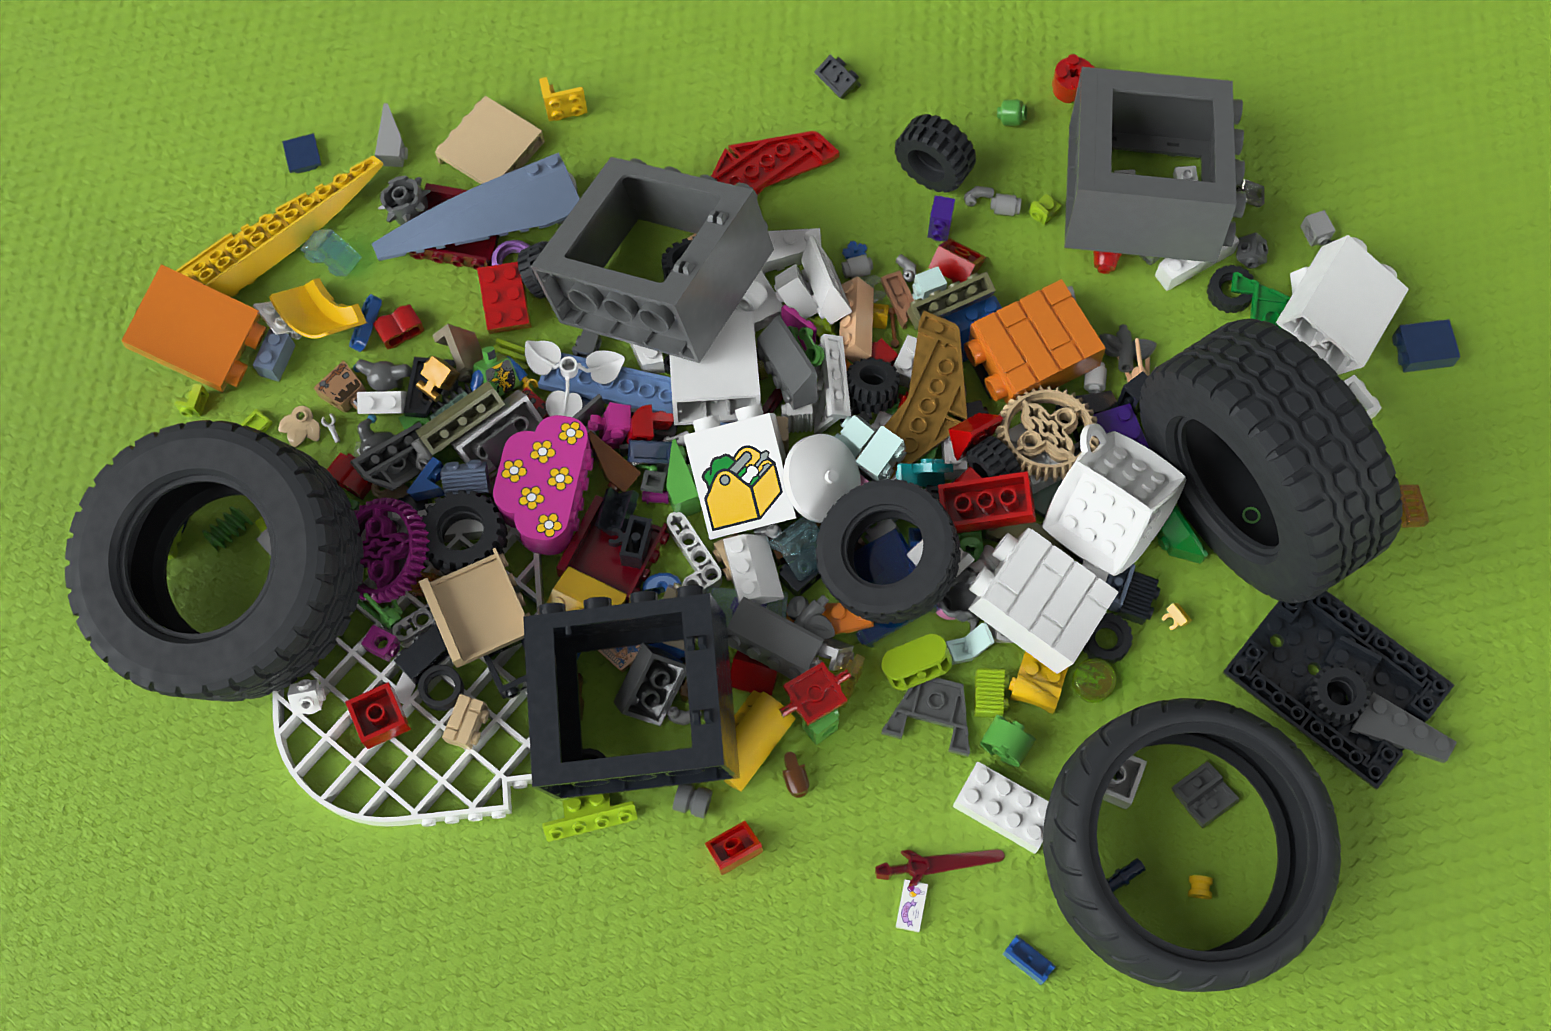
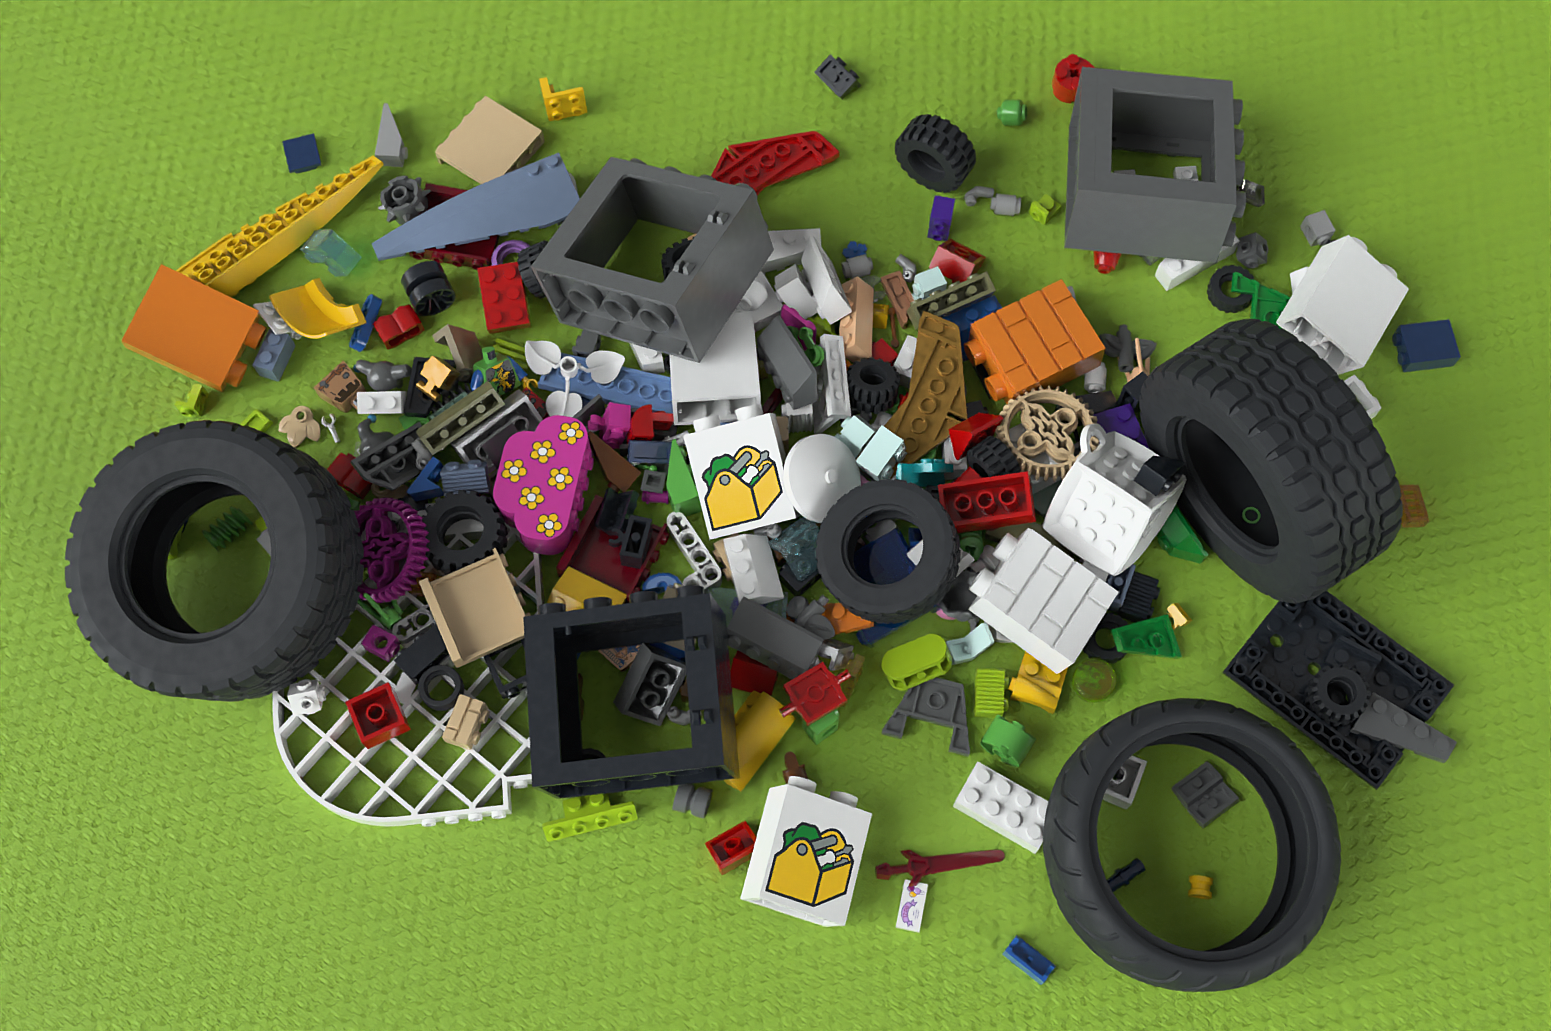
(428, 288): none -> black wheel
(807, 853): none -> white brick
(1148, 638): none -> green wing
(1159, 474): none -> black slope

